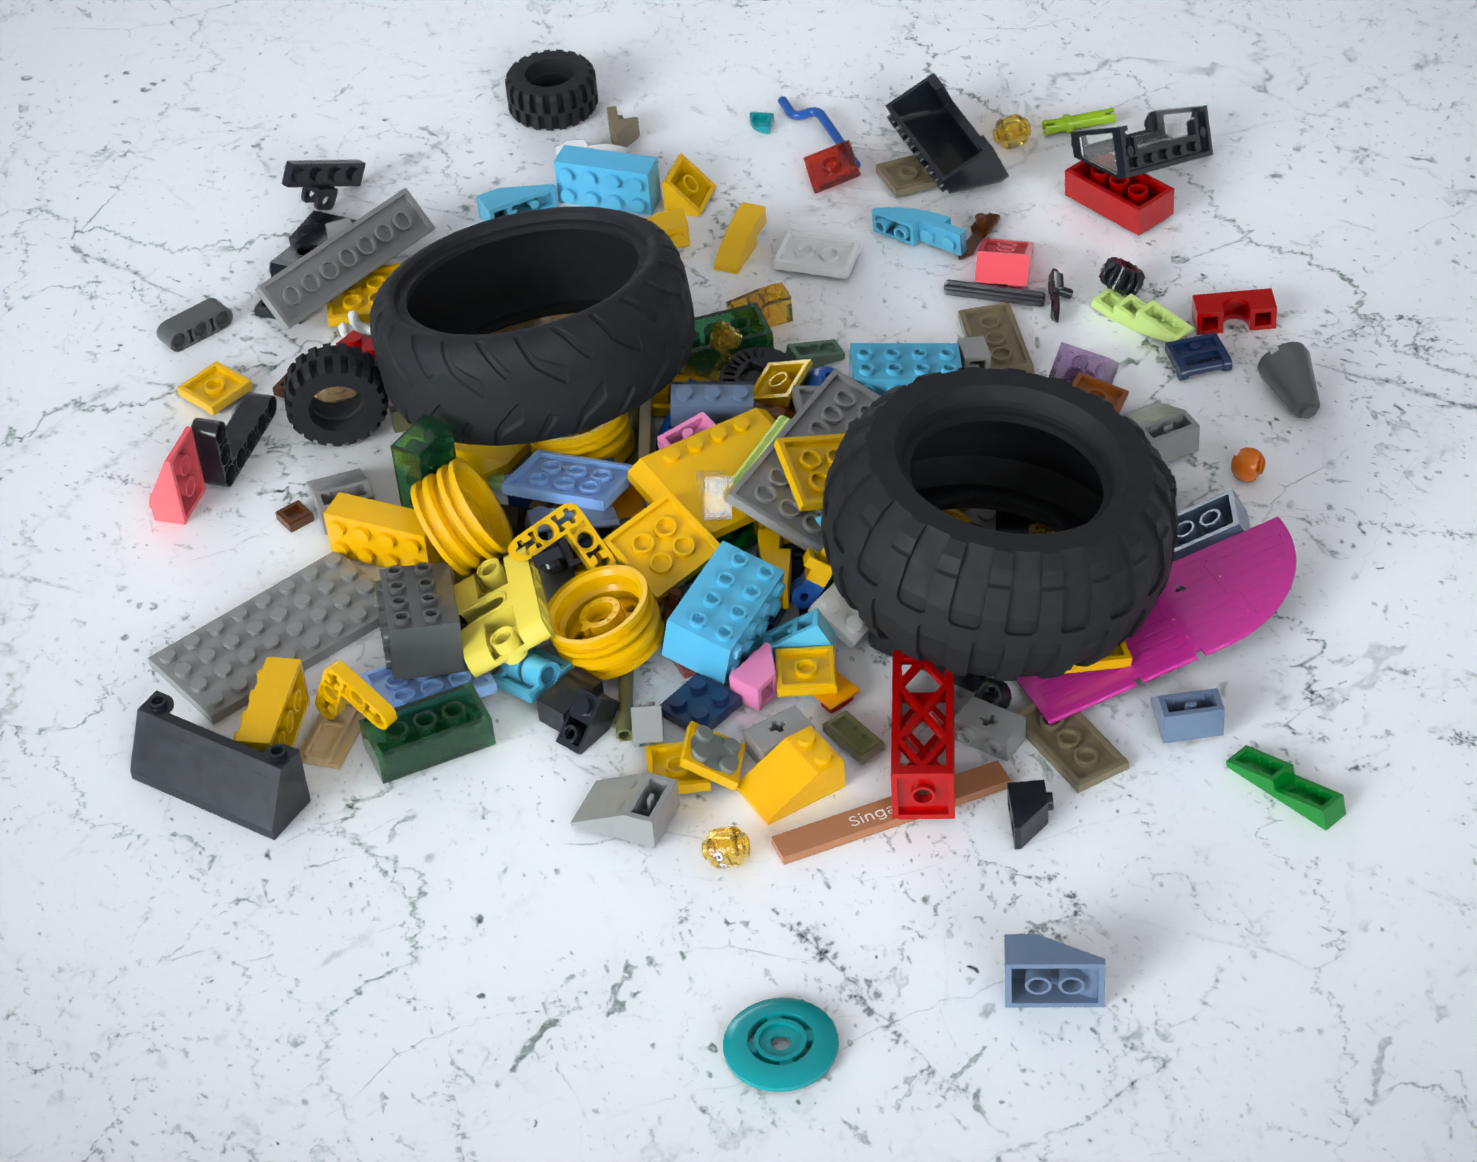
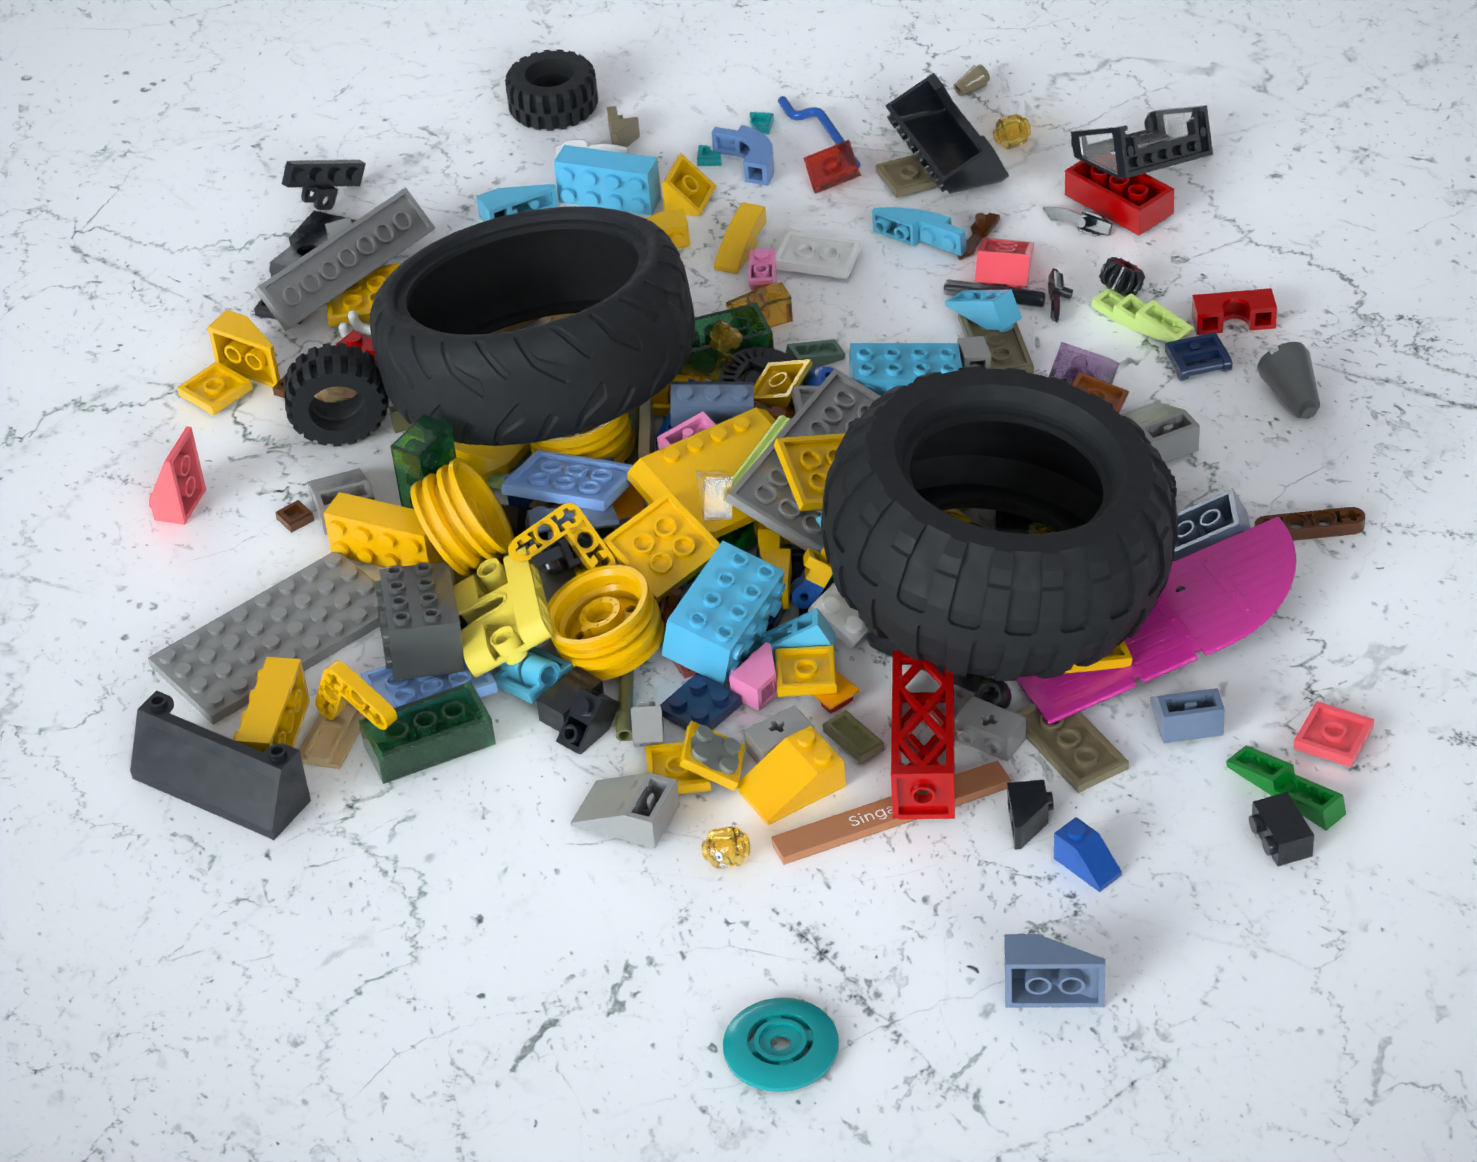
(194, 324): dark grey beam -> none
(227, 447): black beam -> none
(243, 348): none -> yellow slope
(708, 157): none -> teal tile
(751, 146): none -> medium blue arch
(762, 268): none -> bright pink slope
(972, 80): none -> dark tan cone
(987, 308): none -> medium azure slope
(1069, 123): lime pin -> none
(1085, 854): none -> blue slope
(1086, 221): none -> piece
(1247, 464): orange piece -> none
(1281, 829): none -> black brick
(1312, 530): none -> reddish brown beam
(1333, 734): none -> coral plate

